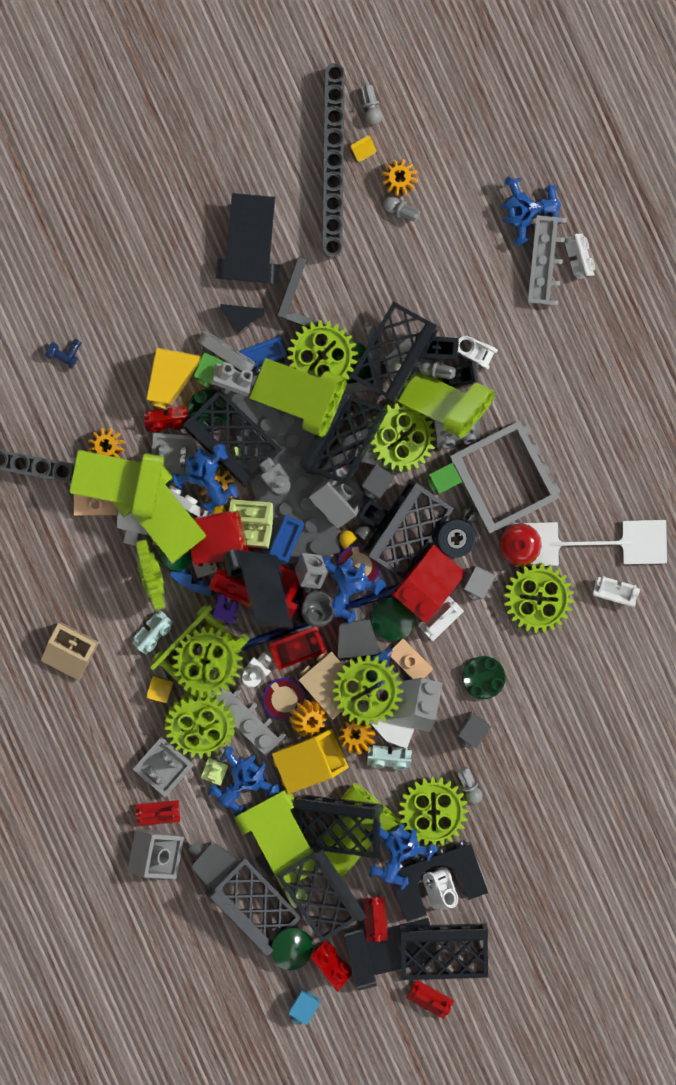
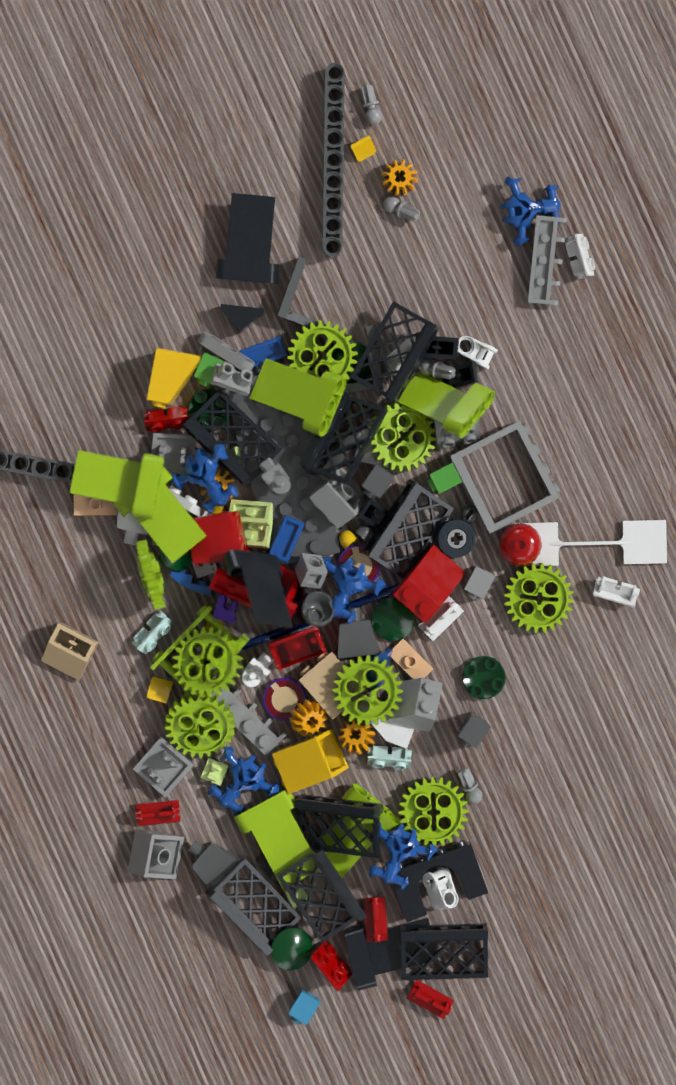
(69, 357): dark blue piece -> none
(112, 441): light orange gear -> none

